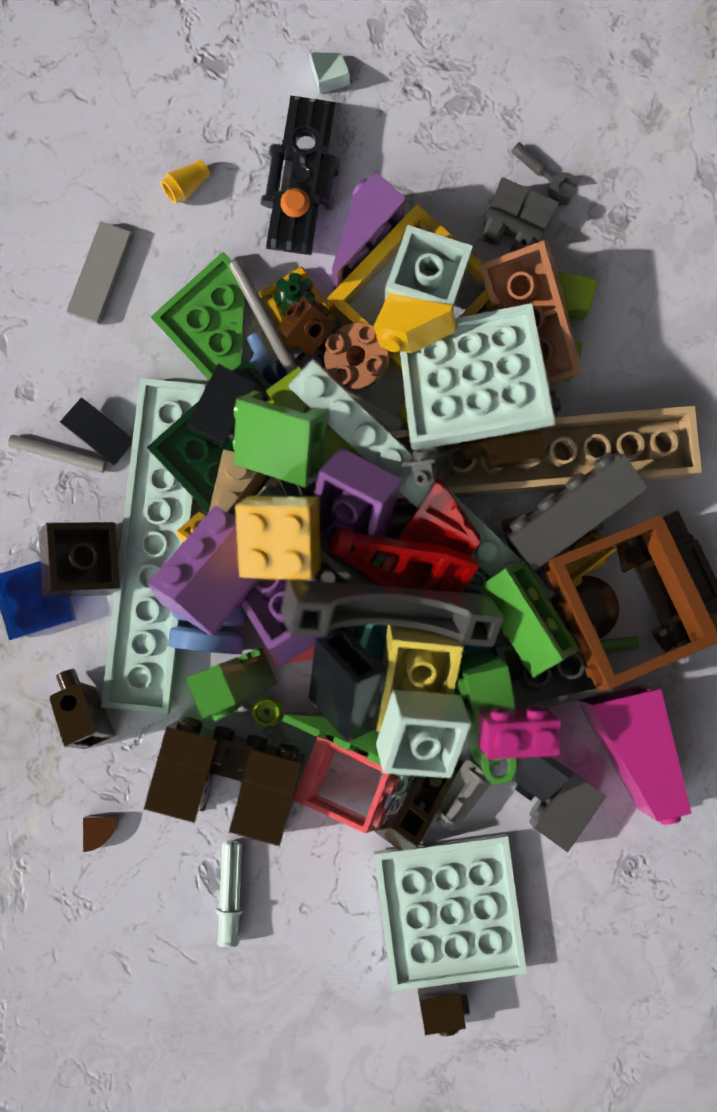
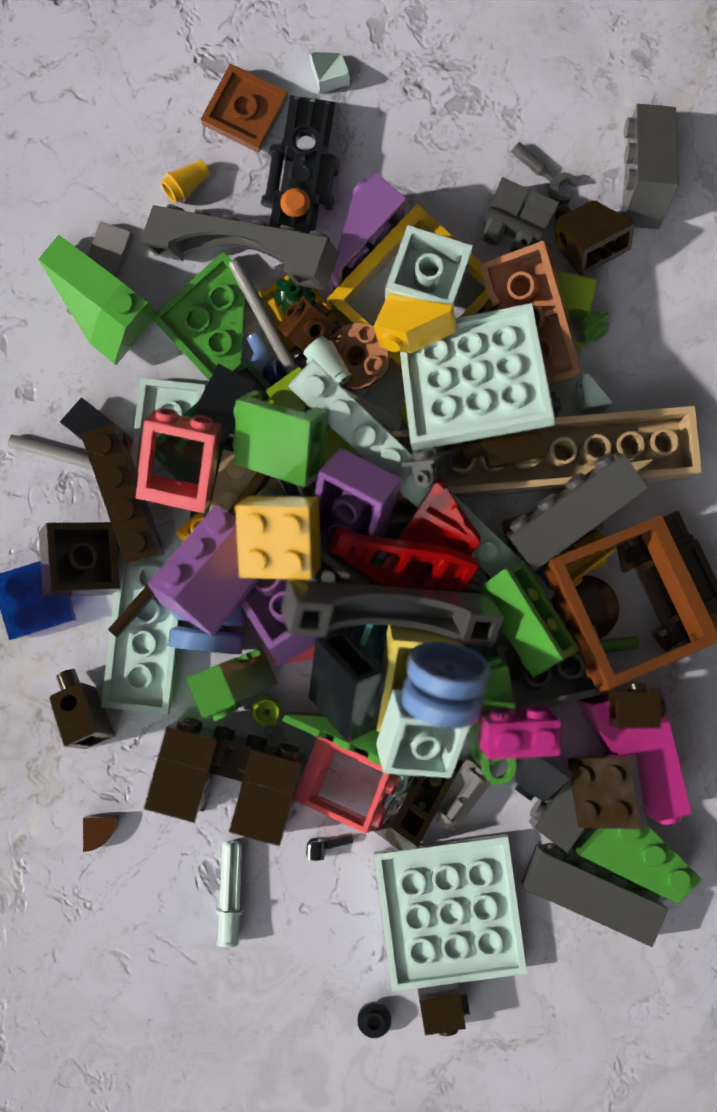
(99, 302): none -> bright green wedge
(118, 488): none -> dark brown brick
(131, 611): none -> dark brown bar
(172, 491): none -> coral window
(176, 232): none -> dark grey arch
(244, 108): none -> dark orange plate
(316, 846): none -> black hand
(328, 358): none -> light aqua cone
(374, 1009): none -> black plate
(445, 684): none -> medium blue wheel
(591, 395): none -> light aqua slope
(592, 235): none -> dark brown torso
(594, 326): none -> bright green plate
(594, 895): none -> dark grey brick
(607, 792): none -> dark brown plate
(636, 707): none -> dark brown brick
(640, 858): none -> bright green wedge
(650, 164): none -> dark grey wedge

